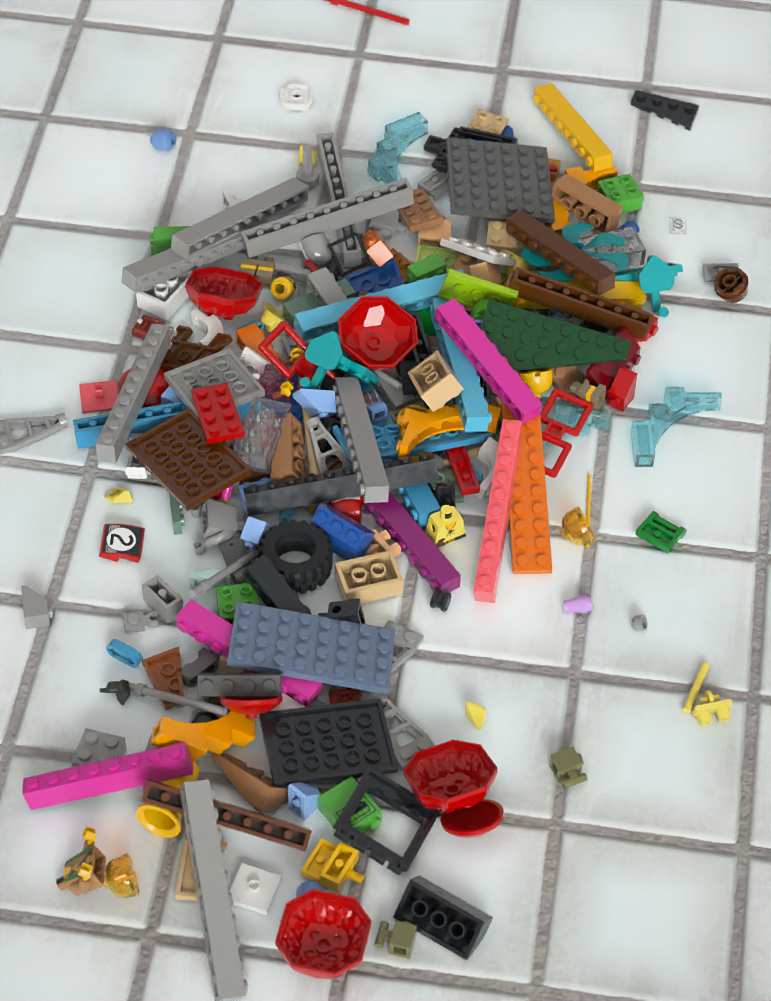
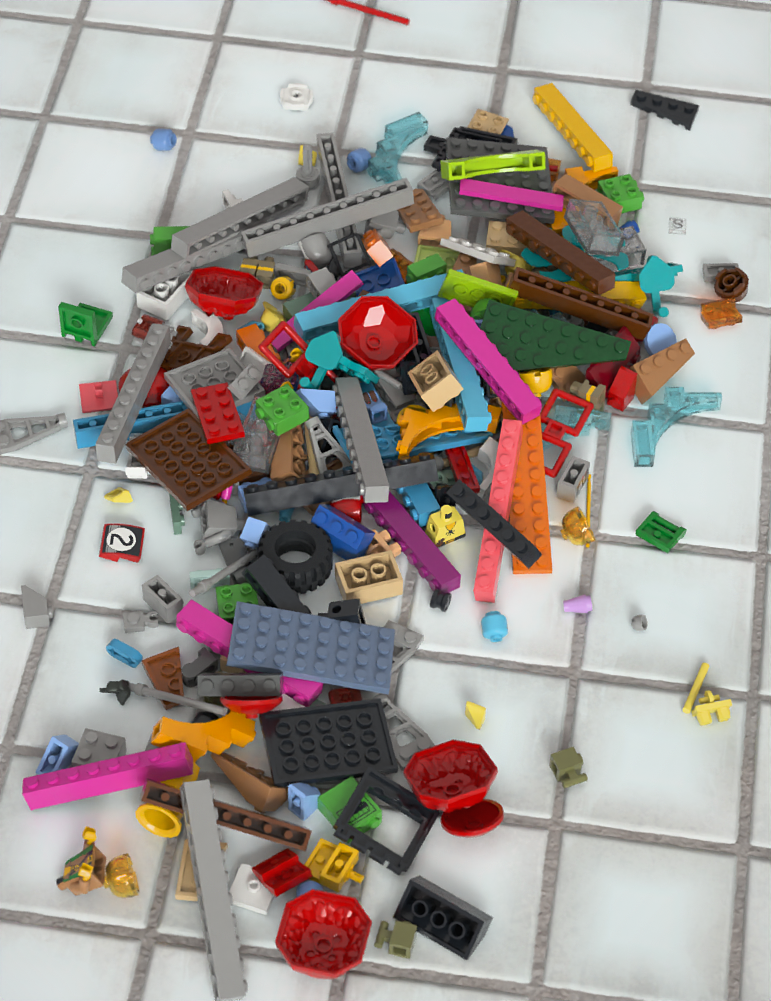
(58, 754): none -> light blue slope
(83, 321): none -> green bracket
(245, 381): none -> light grey plate
(281, 872): none -> red slope
(282, 410): none -> bright green brick
(336, 293): none -> dark pink tile
(358, 159): none -> medium blue head
(494, 523): none -> black arch
(494, 626): none -> medium azure head
(505, 162): none -> lime arch
(511, 194): none -> dark pink tile
(573, 479): none -> light grey brick
(594, 227): none -> clear brick
(659, 338): none -> light blue tile
(659, 368): none -> medium nougat wedge
(720, 313): none -> clear orange bracket

